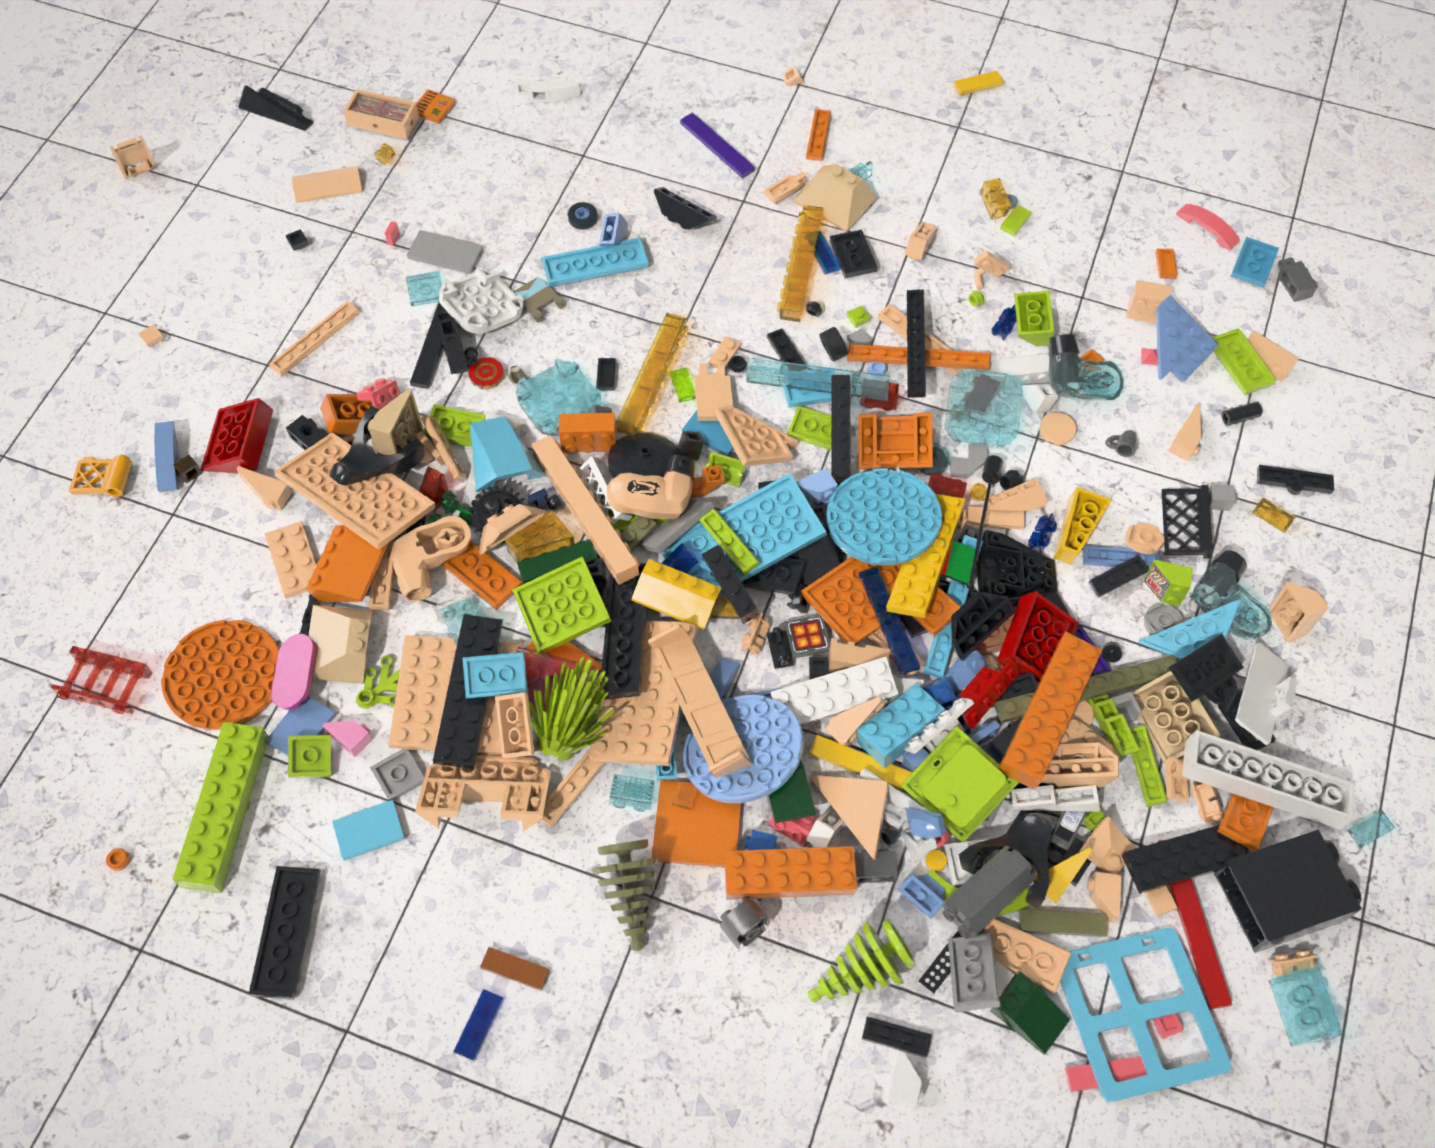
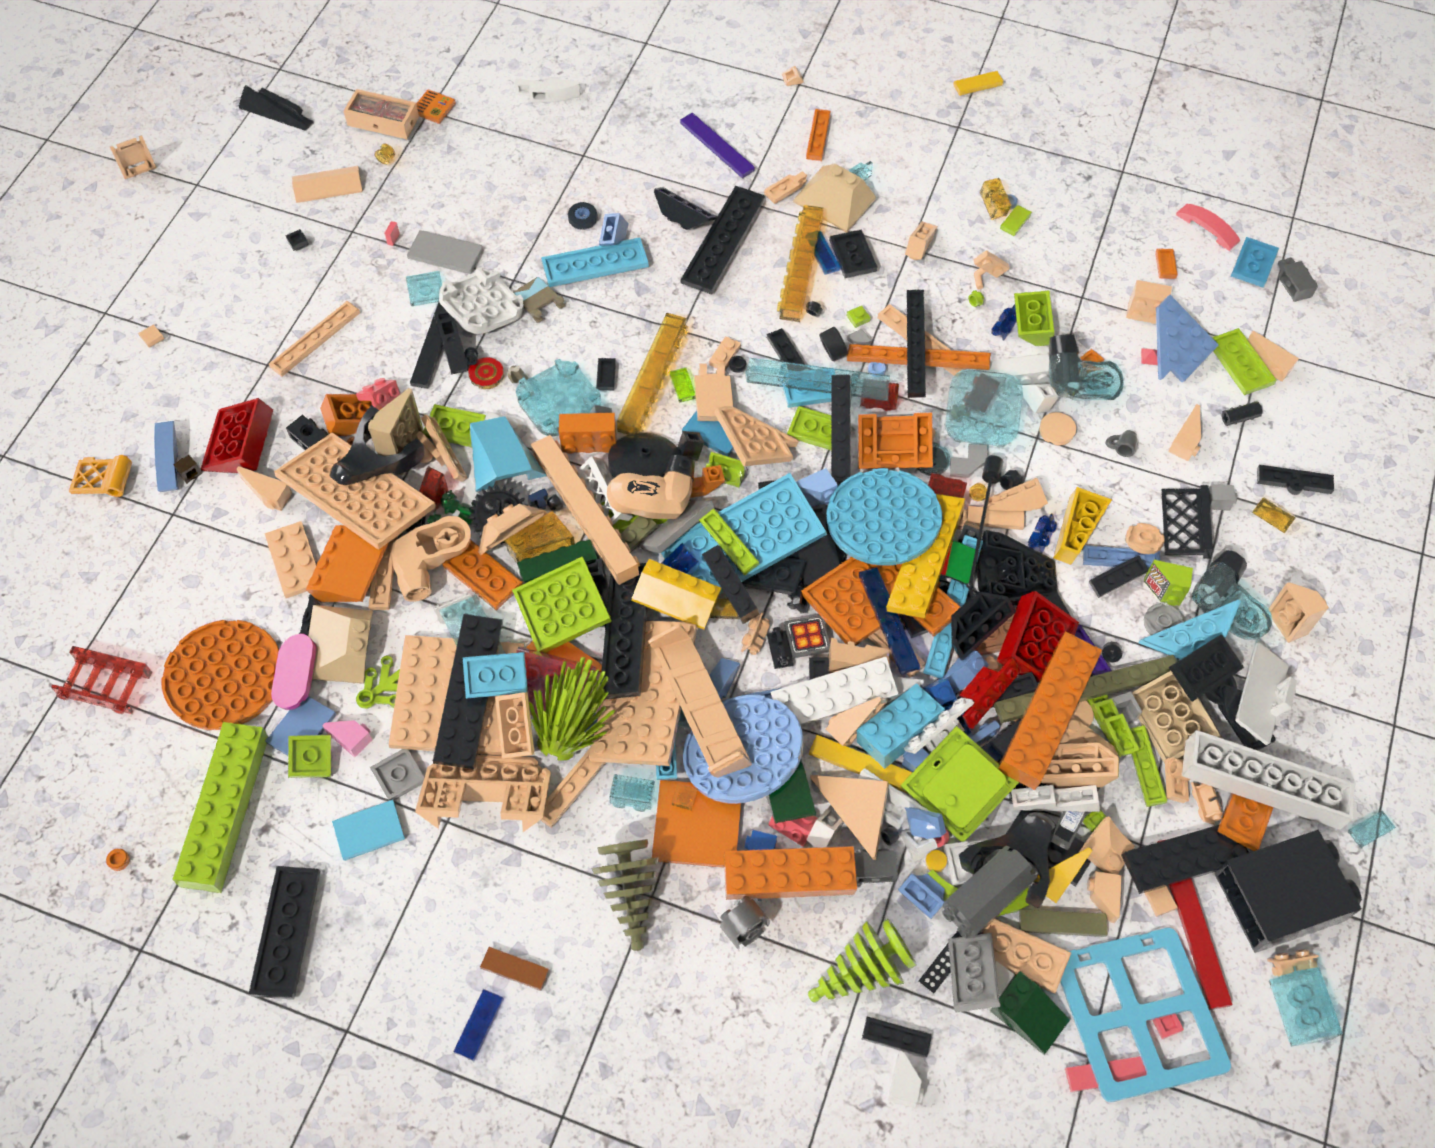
(723, 240): none -> black plate

